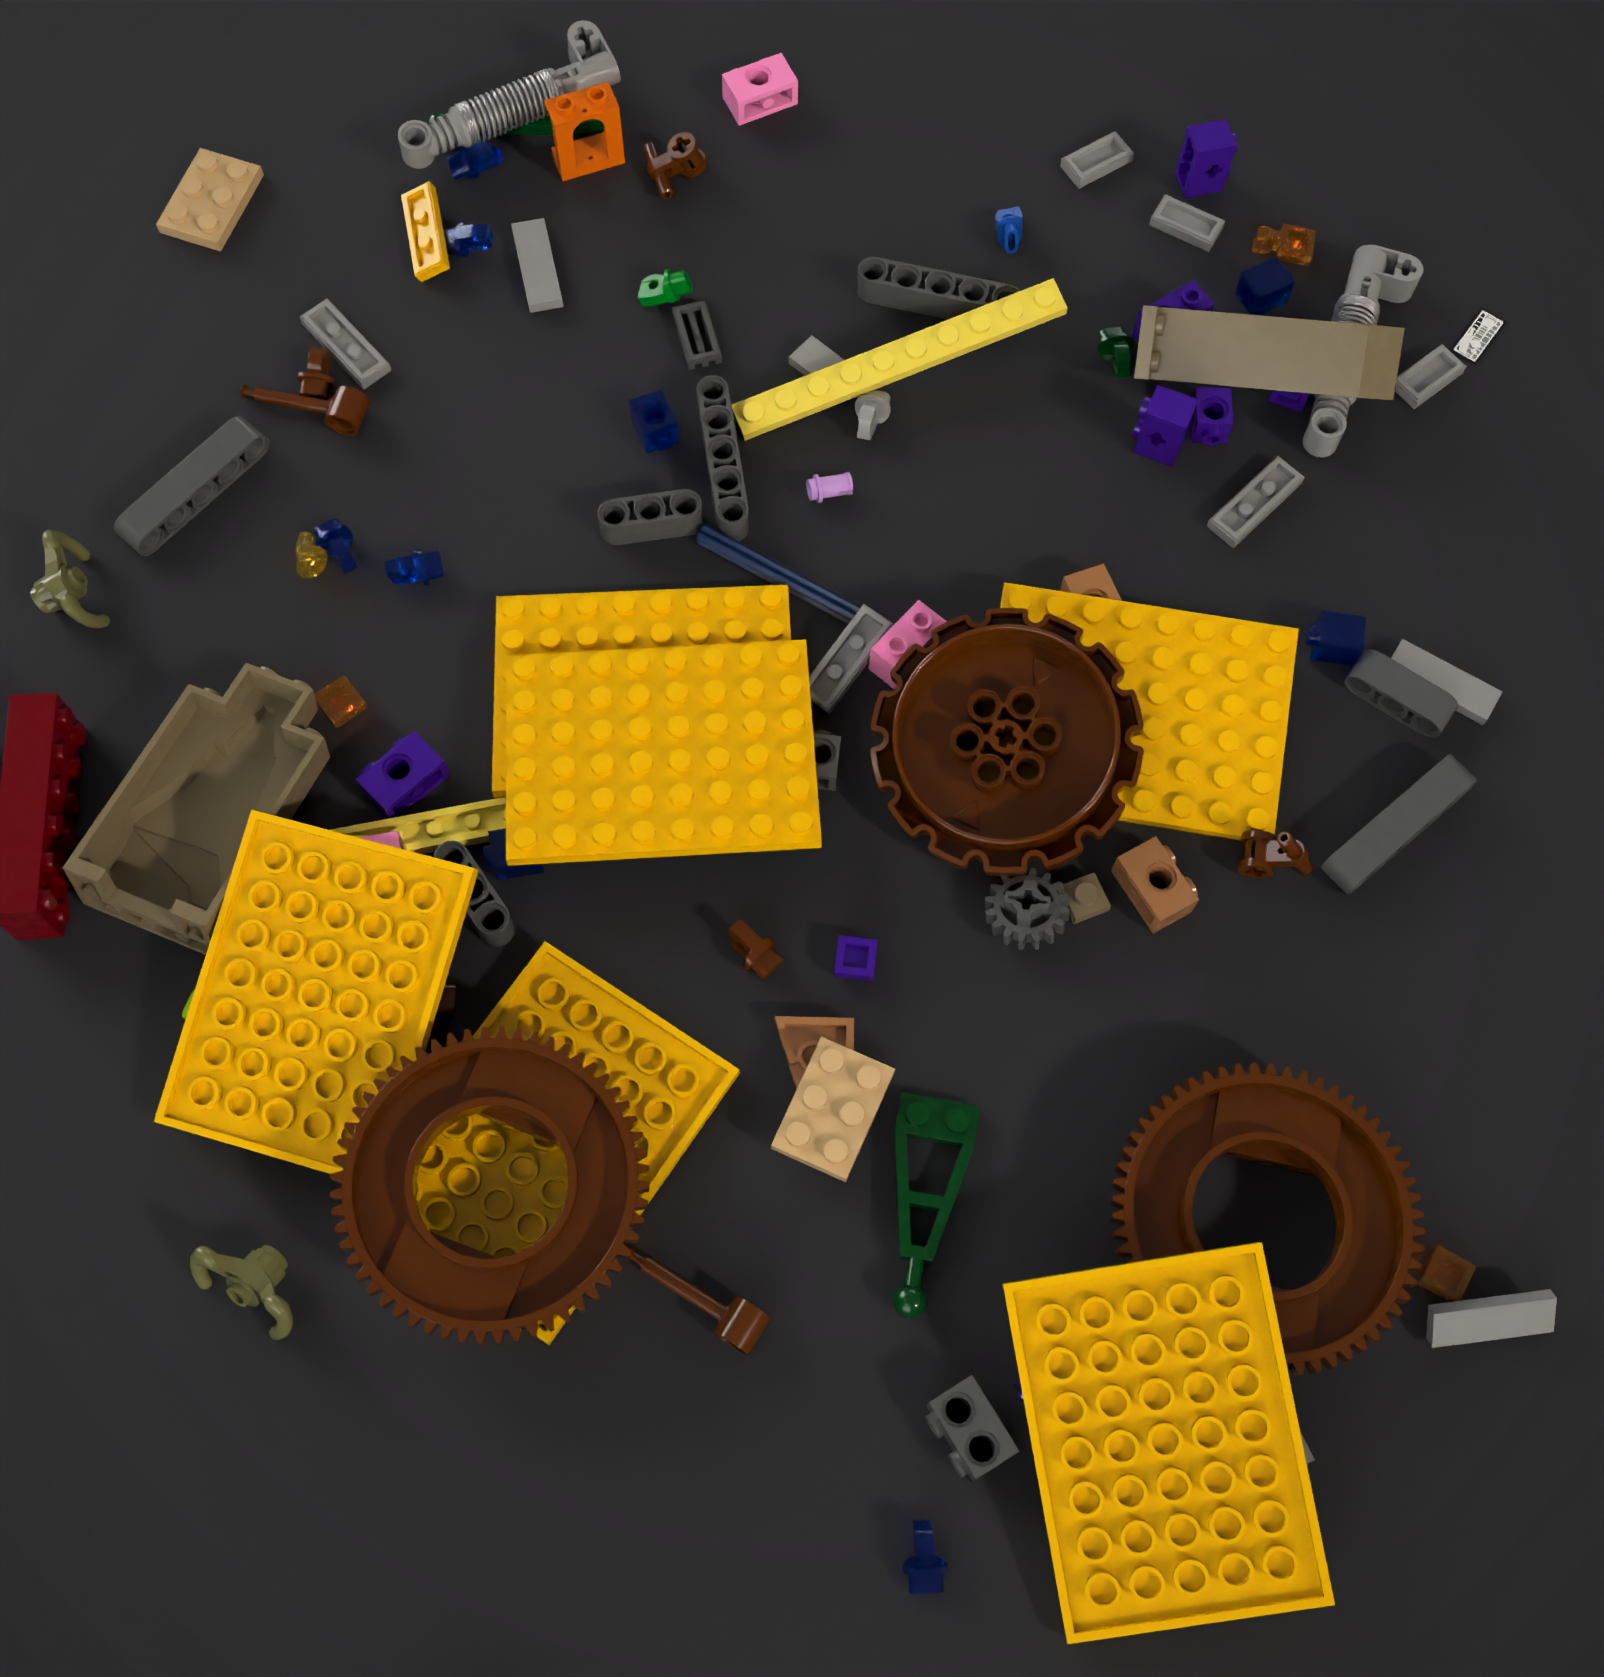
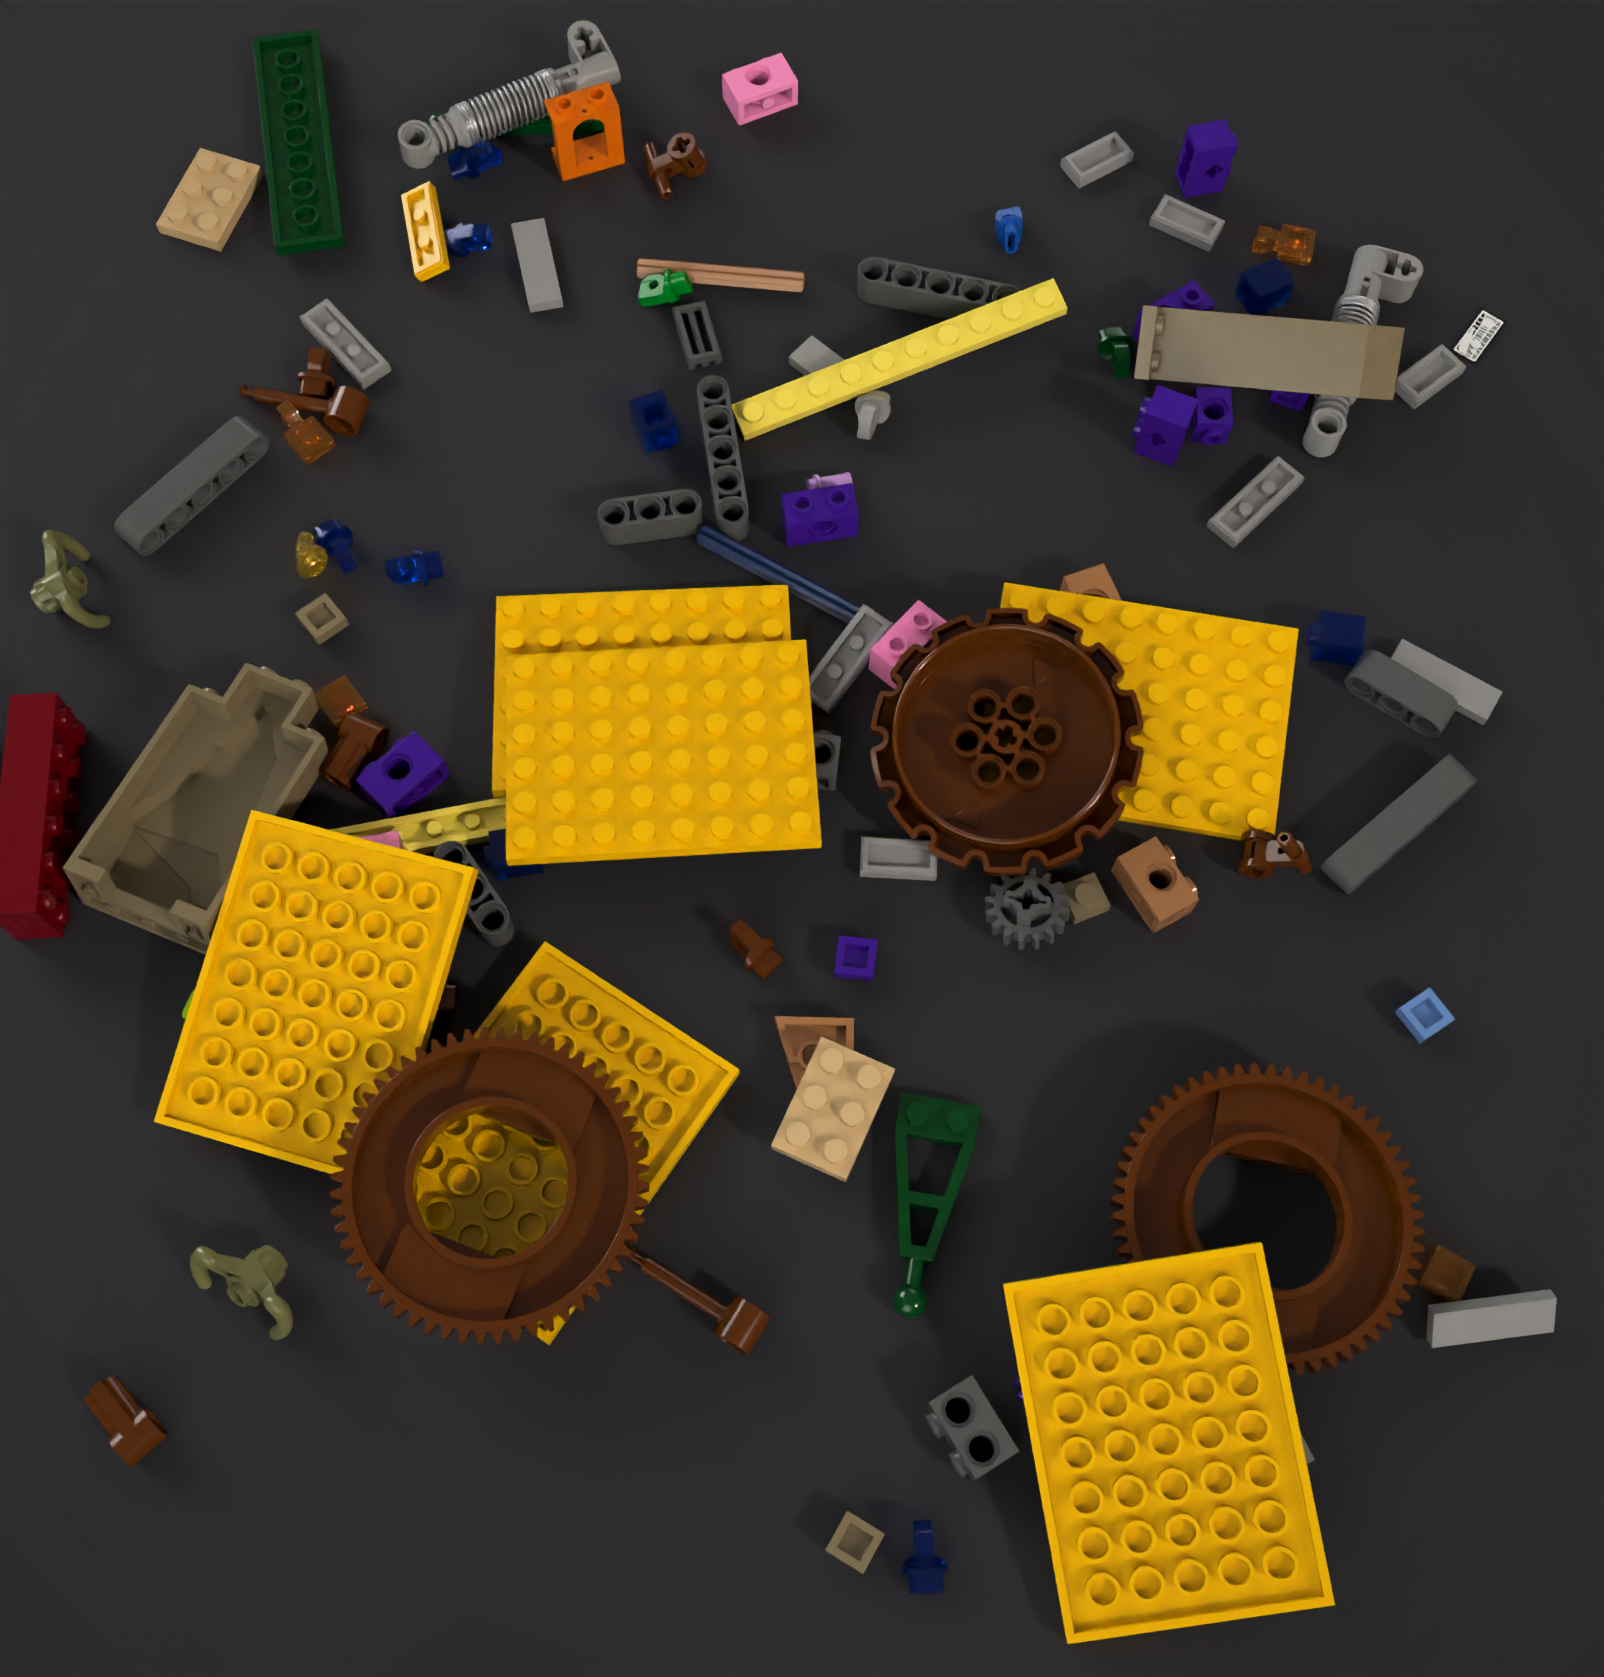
(131, 1427): none -> reddish brown piece
(298, 143): none -> dark green plate
(304, 436): none -> clear orange plate
(322, 619): none -> dark tan plate
(357, 742): none -> reddish brown piece
(726, 274): none -> medium nougat axle
(819, 515): none -> dark purple brick
(854, 1542): none -> dark tan plate
(897, 859): none -> light grey tile
(1424, 1015): none -> medium blue plate

